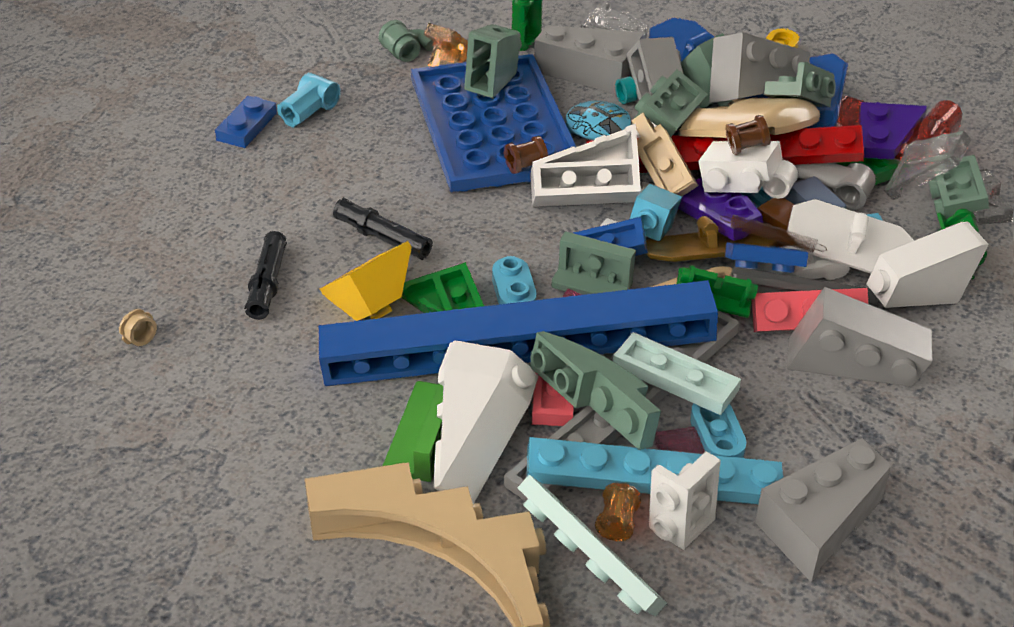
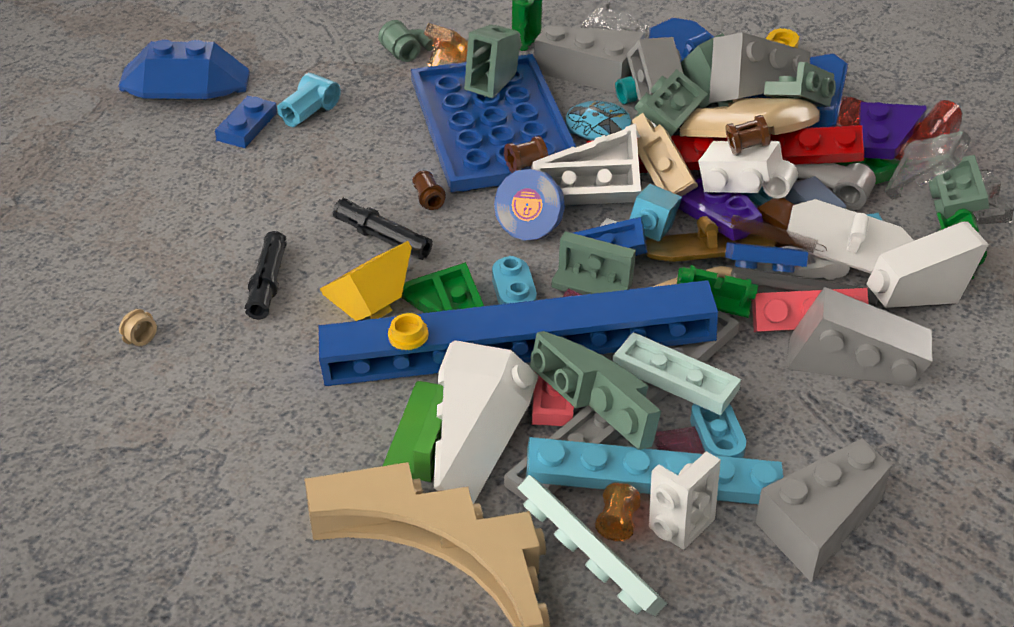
(184, 71): none -> blue wedge
(407, 332): none -> yellow plate
(430, 194): none -> reddish brown pin
(529, 204): none -> tile

